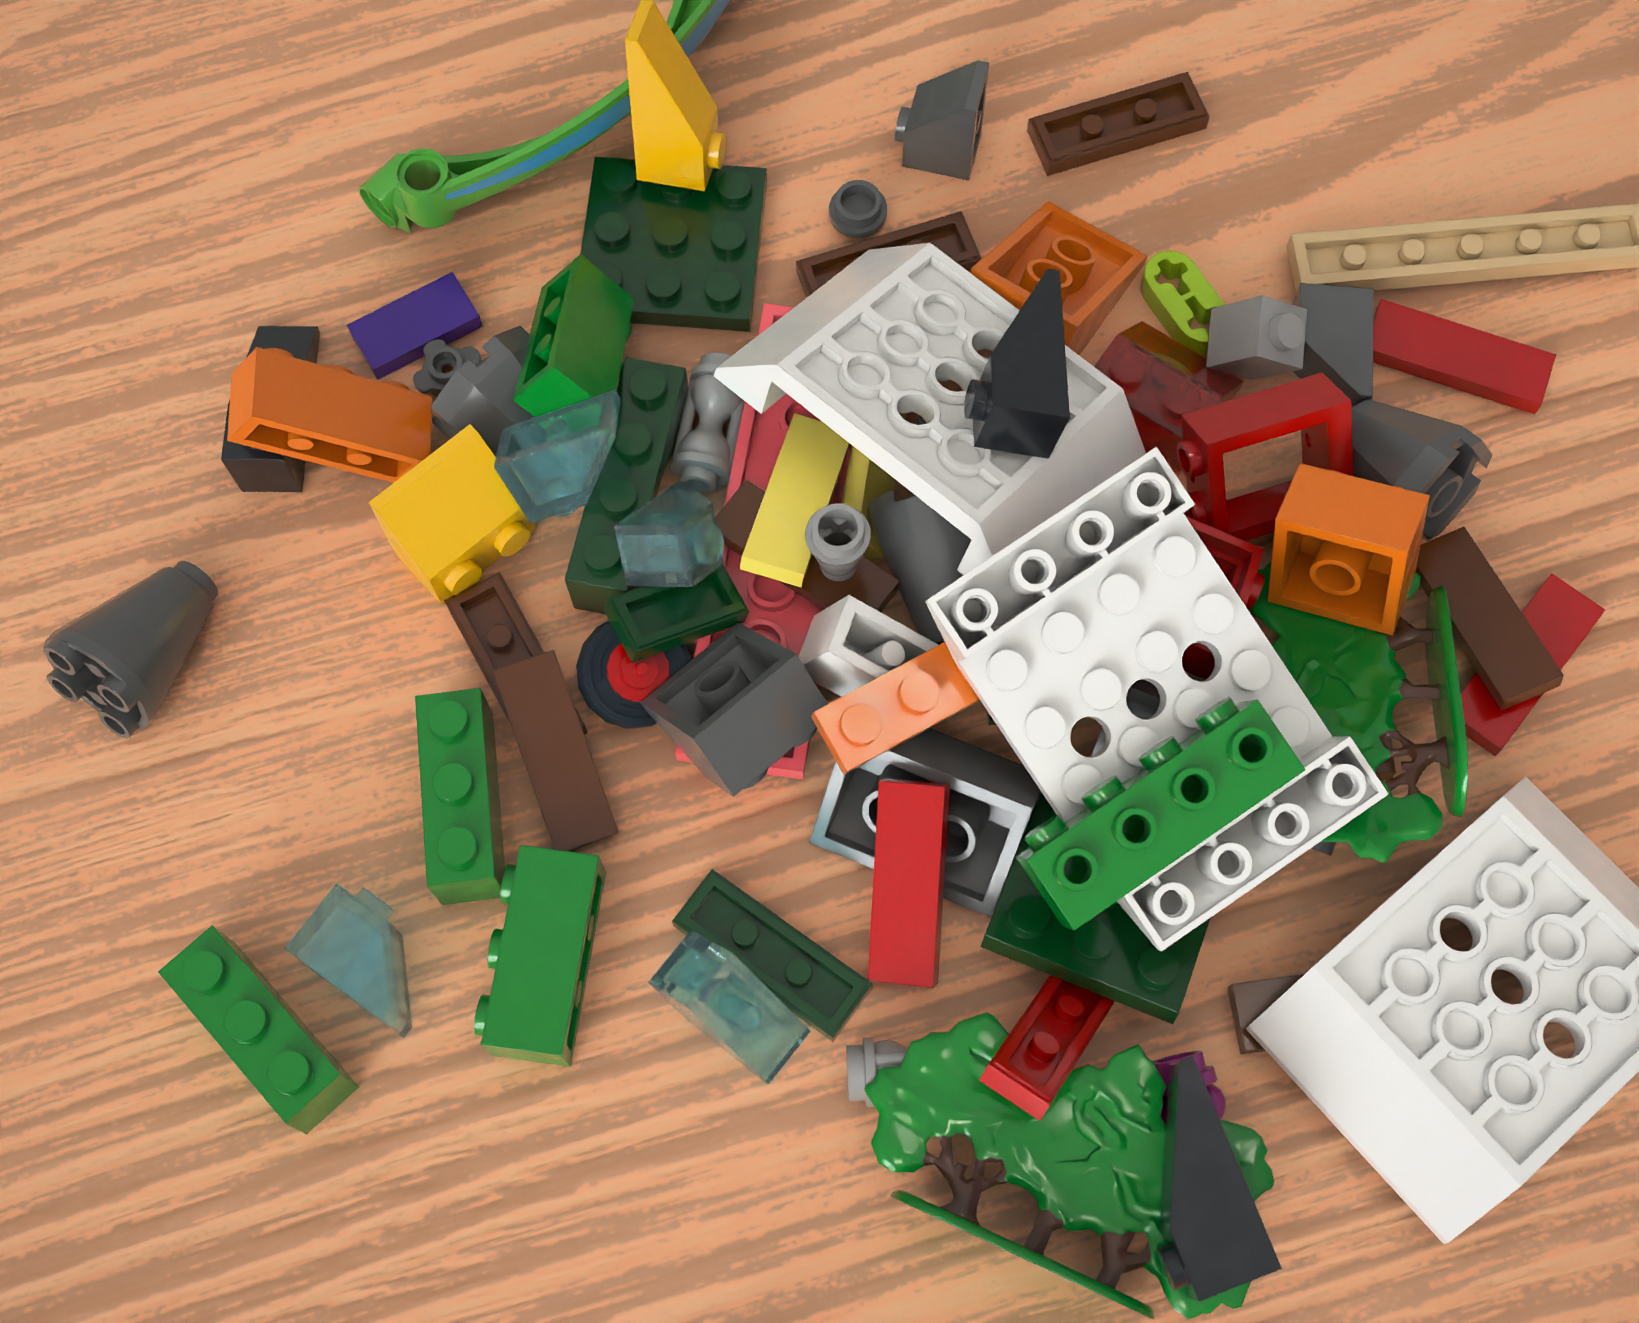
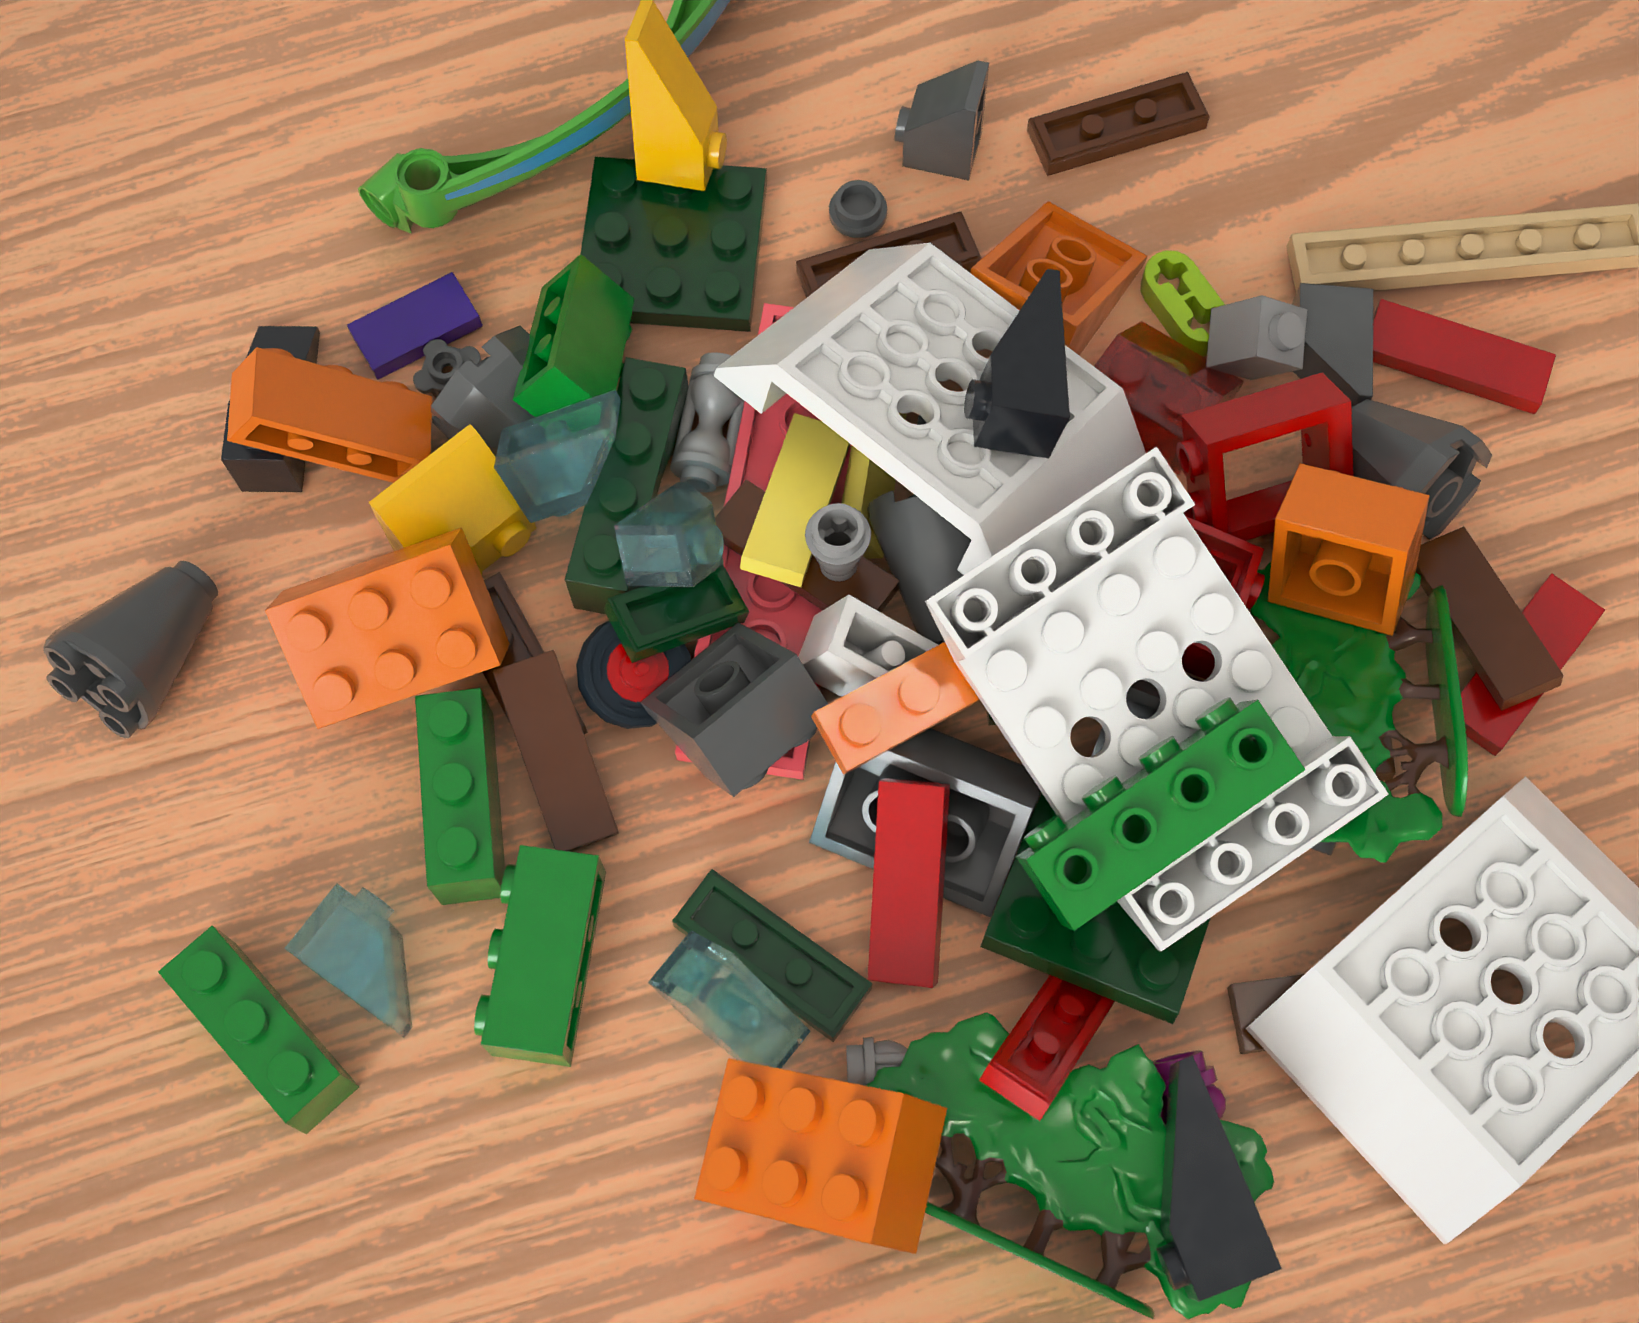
(388, 628): none -> orange brick
(822, 1154): none -> orange brick

